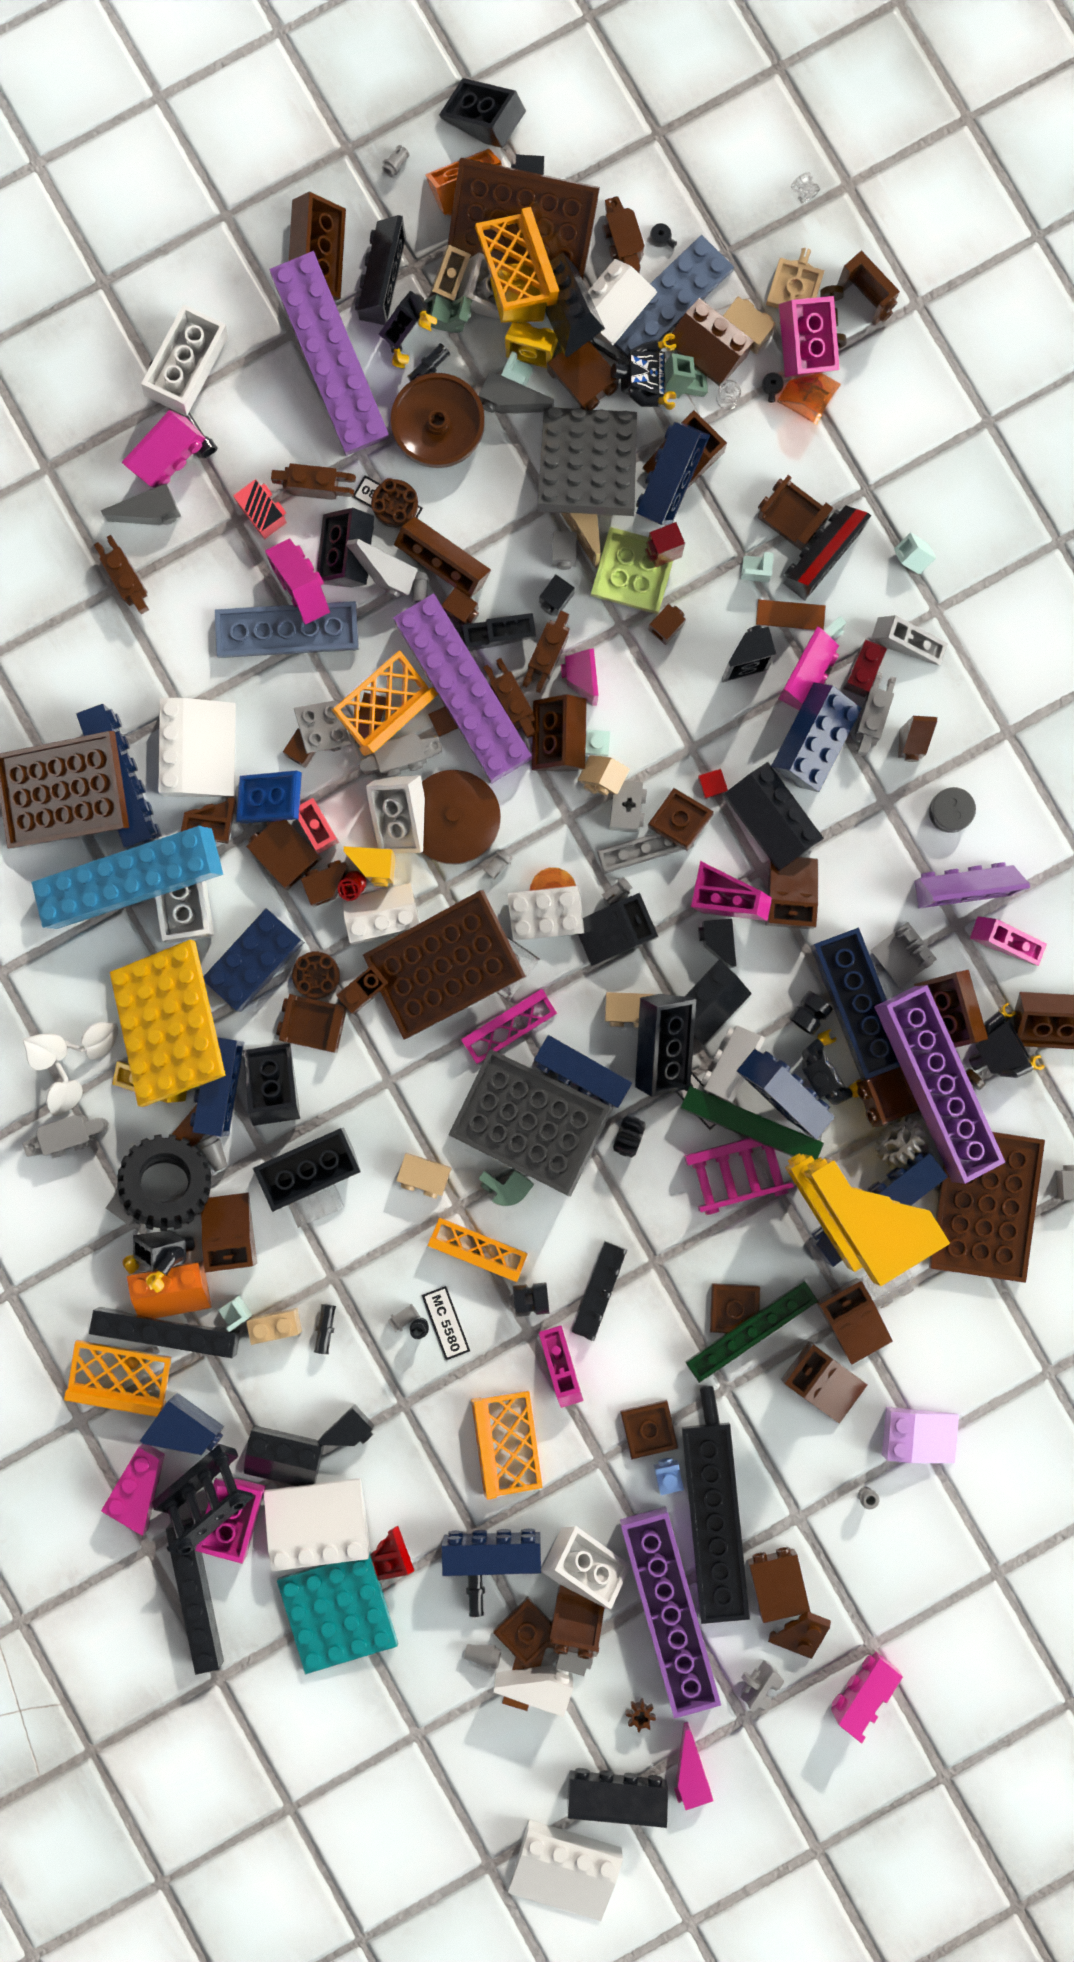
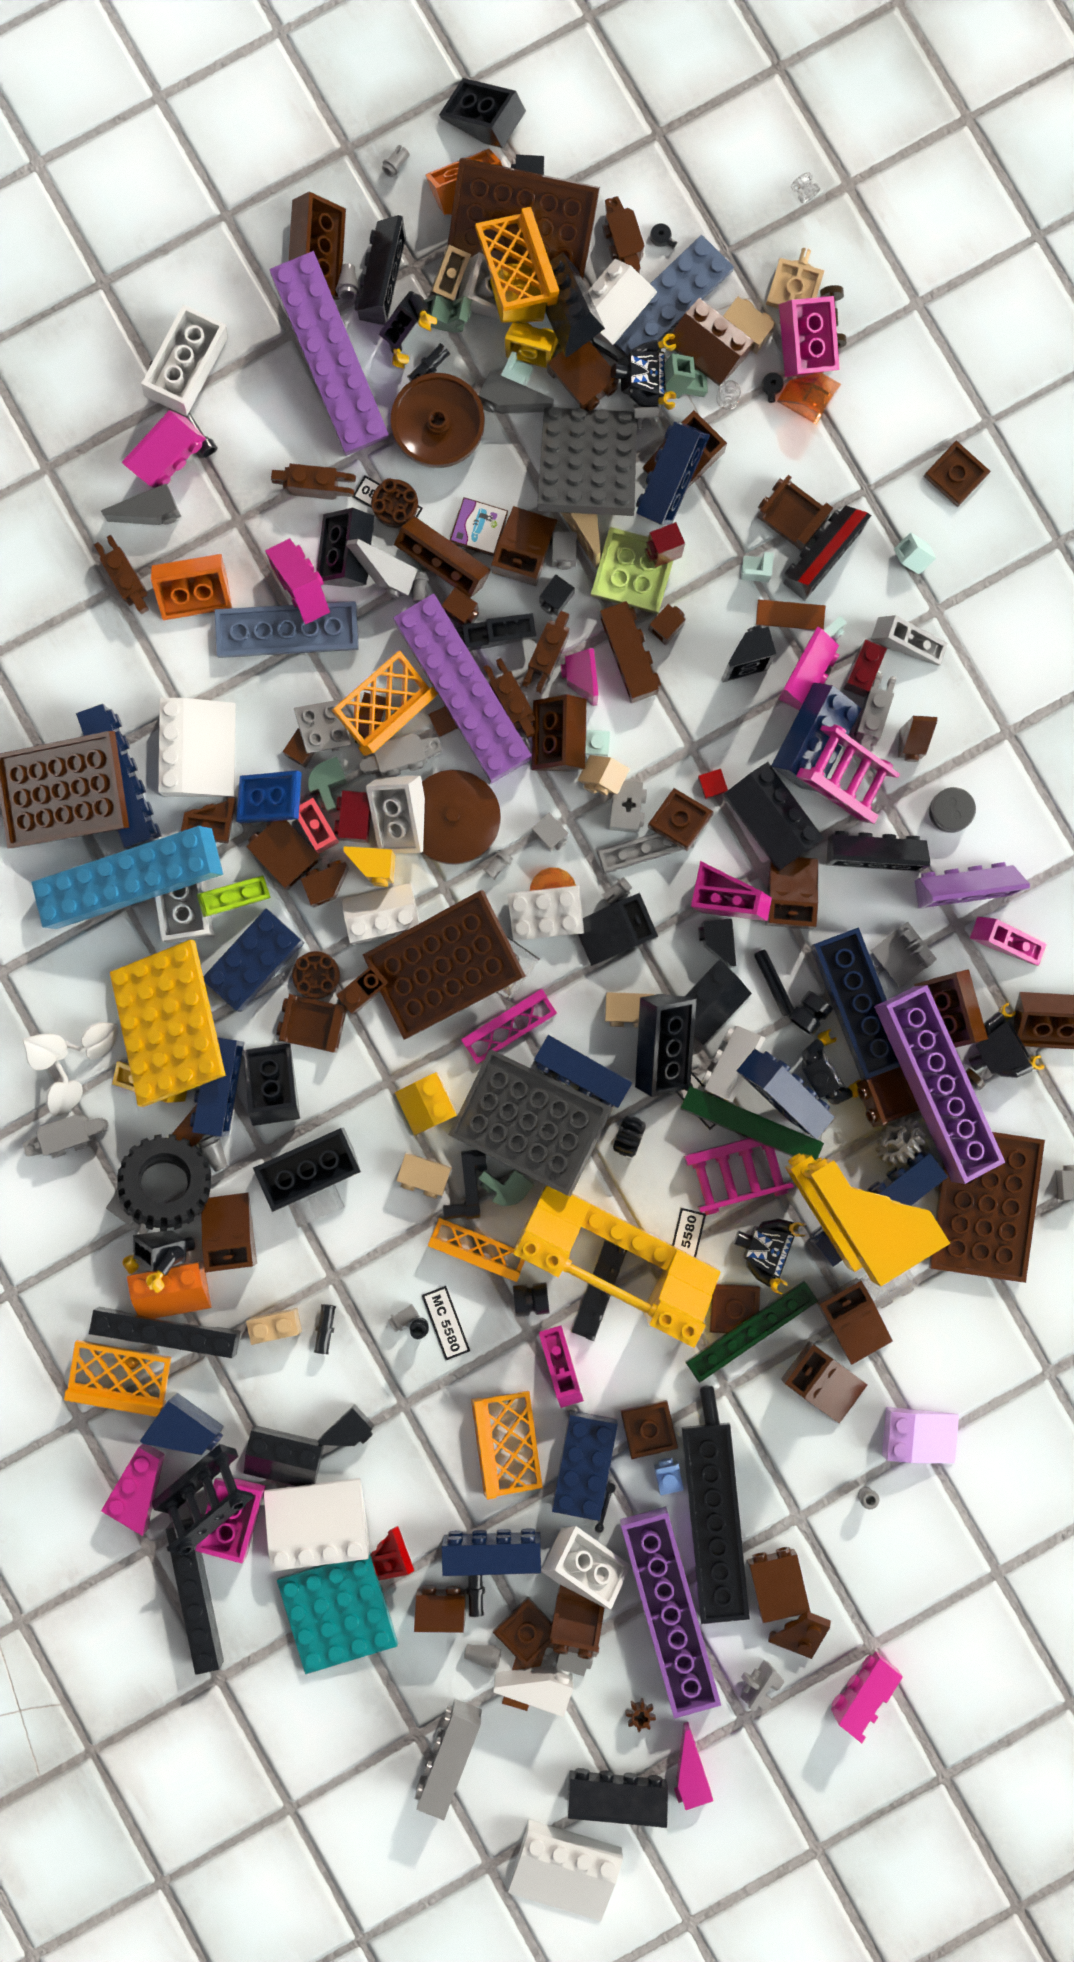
(191, 586): none -> orange slope
(233, 896): none -> lime tile
(235, 1313): light aqua panel -> none
(260, 509): brick -> none
(323, 778): none -> sand green brick
(347, 284): none -> light grey cone
(354, 817): none -> dark red brick
(355, 881): red wheel -> none
(426, 1103): none -> yellow slope
(440, 1609): none -> reddish brown slope
(449, 1758): none -> light grey brick
(471, 1162): none -> black beam
(479, 526): none -> tile
(523, 546): none -> reddish brown slope
(550, 832): none -> light grey brick
(584, 1465): none -> dark blue brick
(610, 1489): none -> black hinge
(629, 651): none -> reddish brown brick
(645, 413): none -> light grey tile
(681, 1292): none -> yellow brick
(689, 1231): none -> sticker
(768, 1249): none -> torso
(774, 982): none -> black axle
(830, 787): none -> dark pink fence
(872, 284): reddish brown panel -> none
(877, 852): none -> black slope
(957, 473): none -> reddish brown tile

